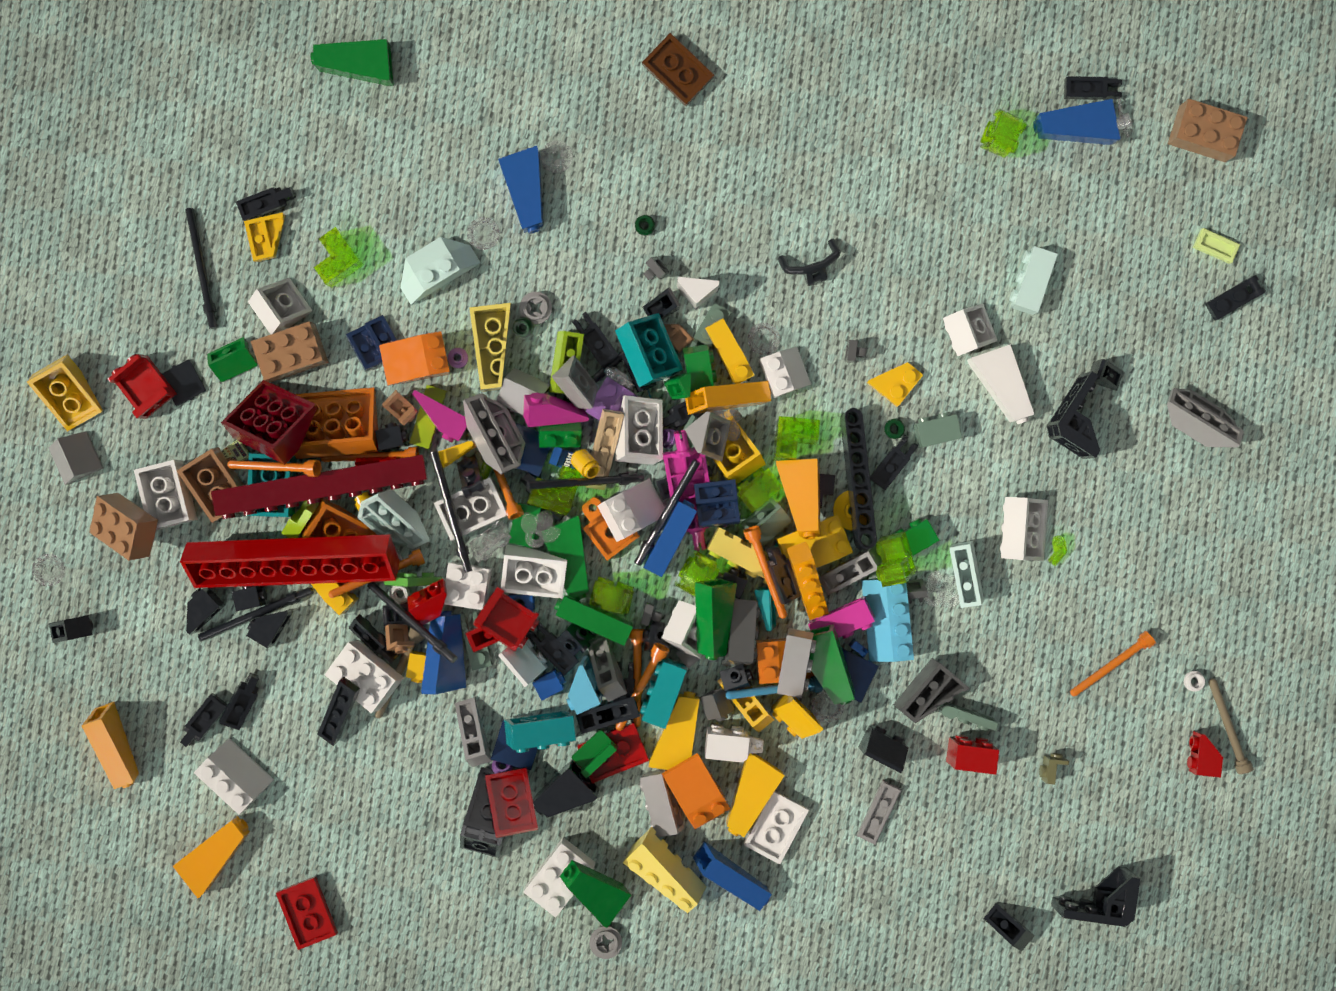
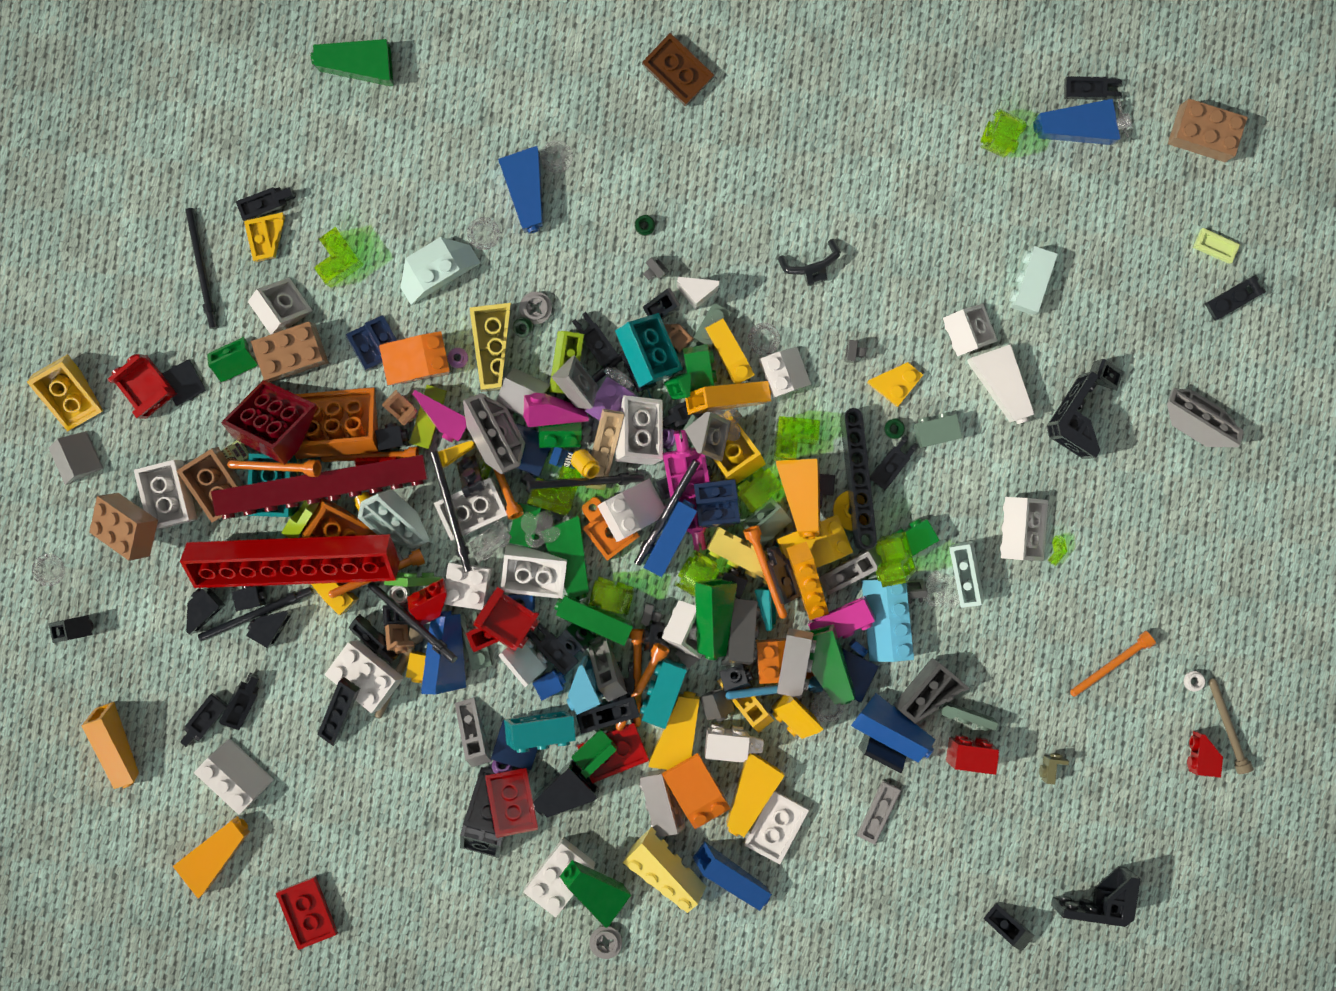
(894, 729): none -> blue slope

